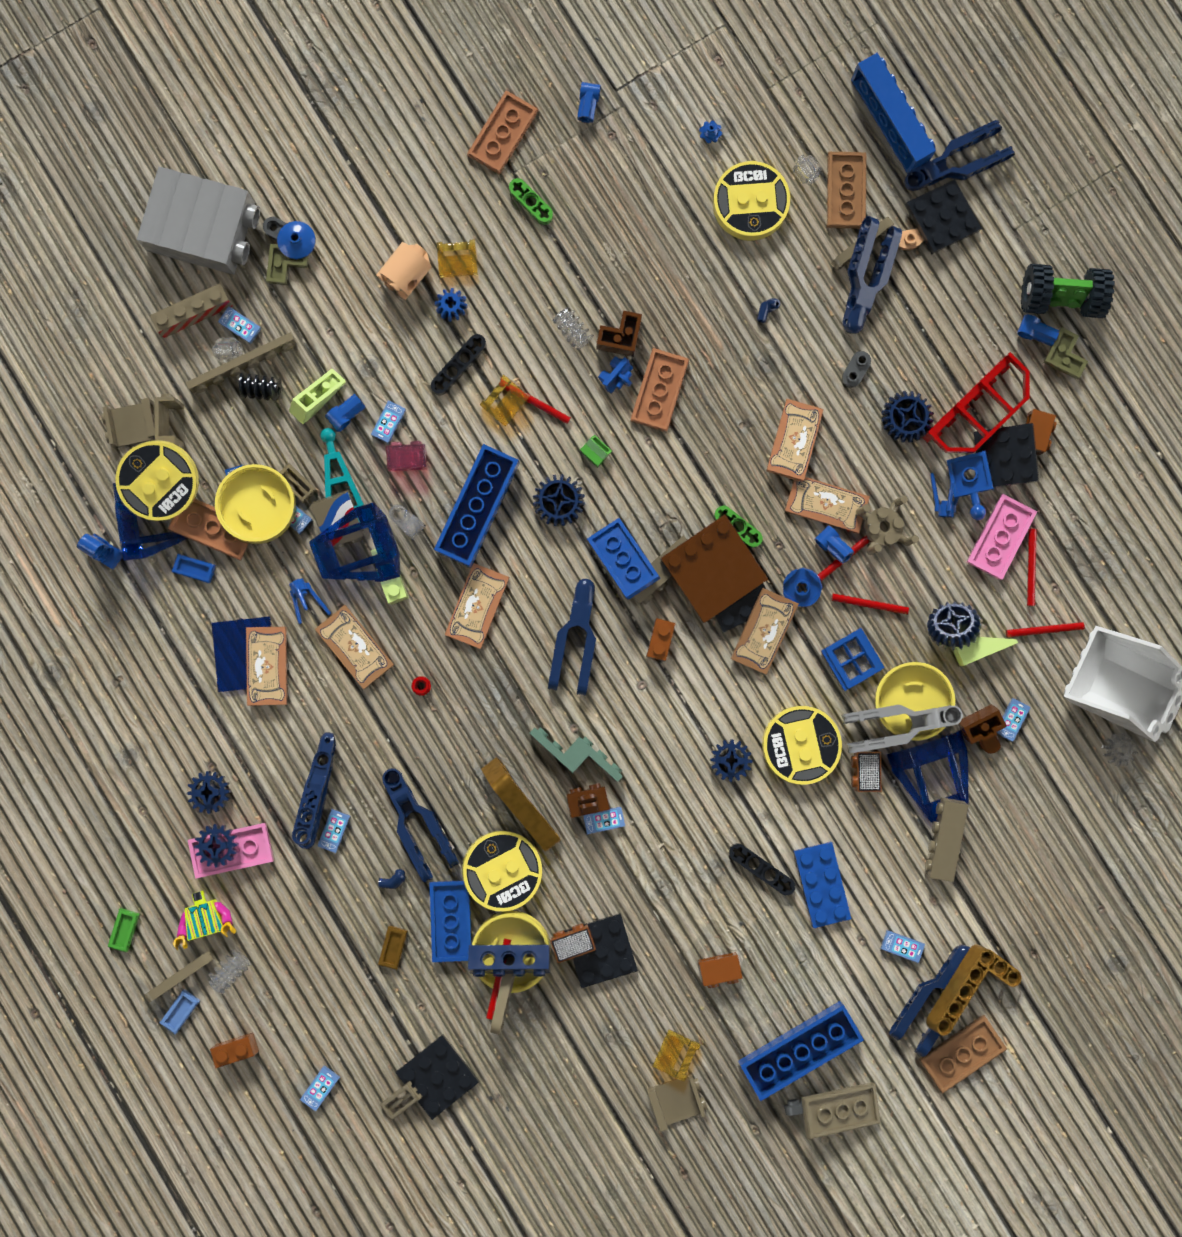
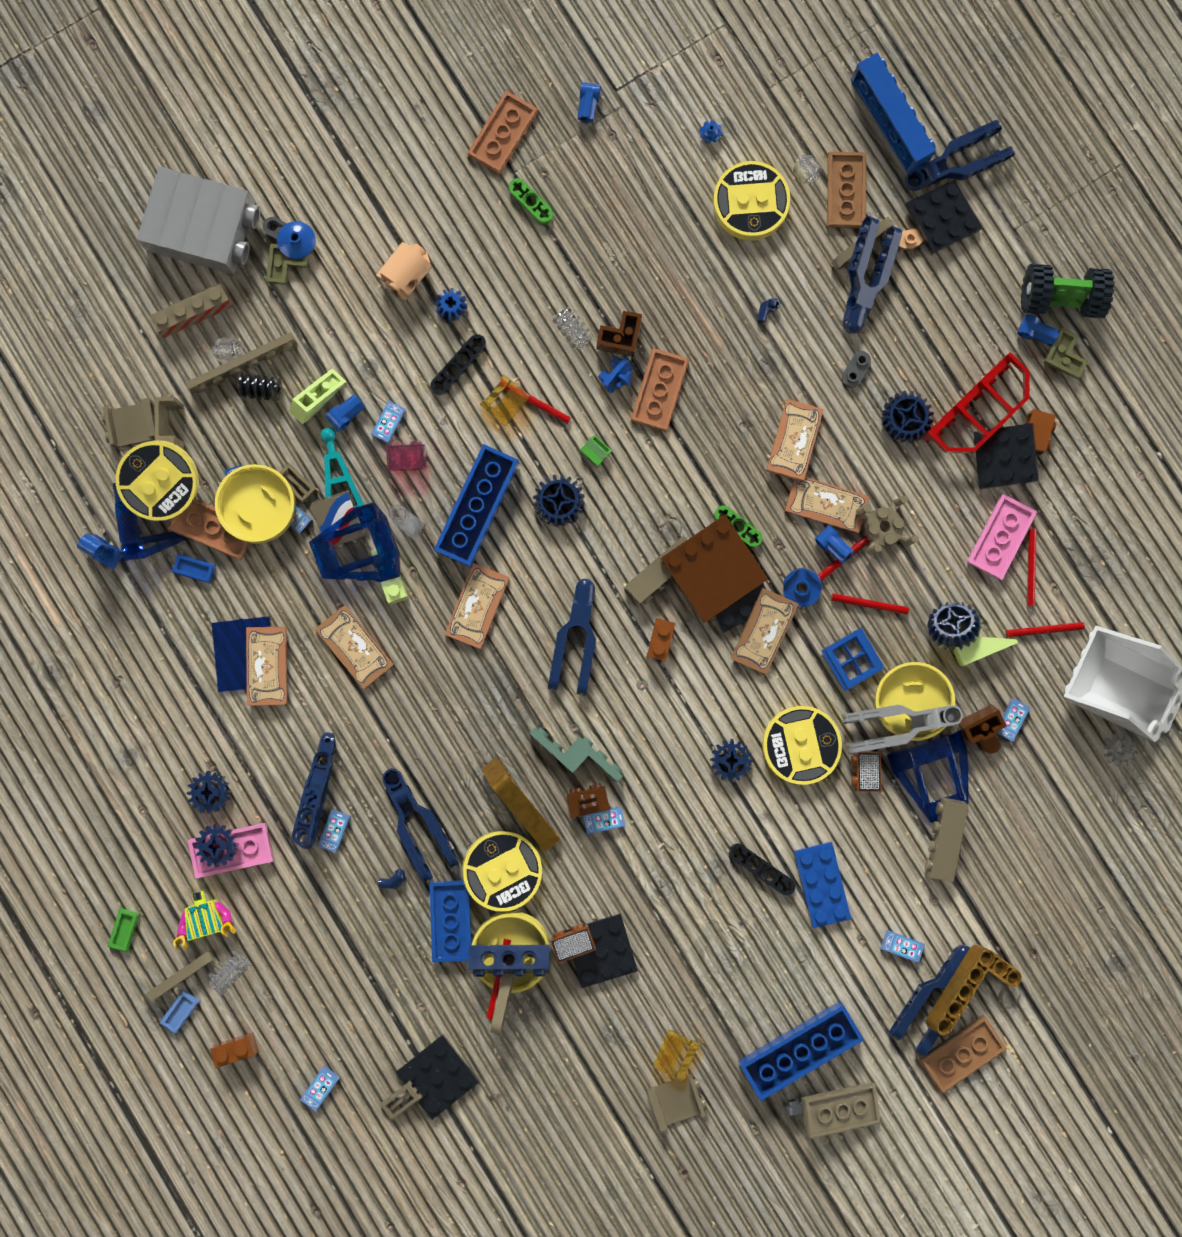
(239, 325): tile -> none
(299, 590): blue plant -> none
(392, 947): pearl gold tile -> none
(416, 690): red plate -> none
(458, 264): clear yellow plate -> none
(623, 558): blue plate -> none
(720, 969): dark orange brick -> none
(946, 508): blue plant -> none
(980, 483): blue plate -> none

